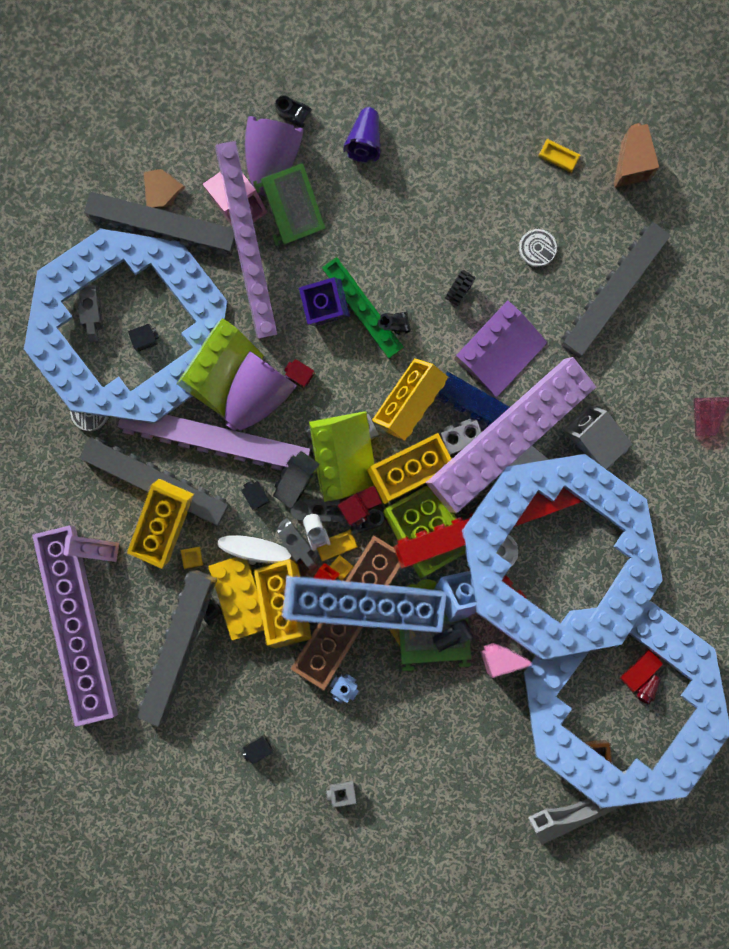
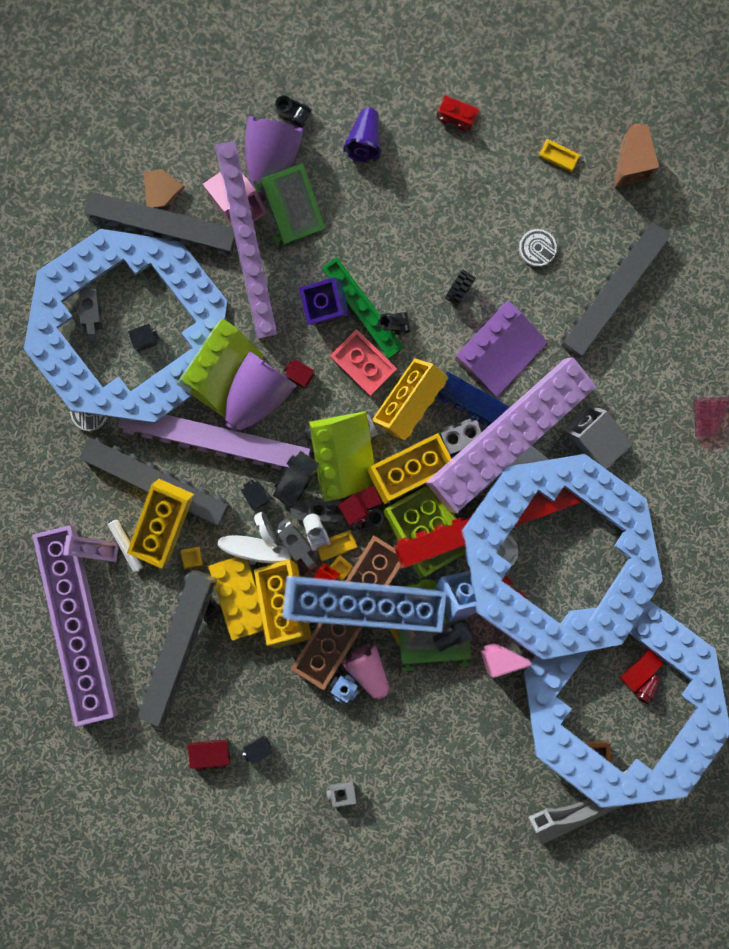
(124, 543): none -> white axle
(209, 754): none -> dark red brick
(266, 530): none -> white tile
(363, 362): none -> coral plate
(368, 670): none -> bright pink cone
(457, 113): none -> red bracket

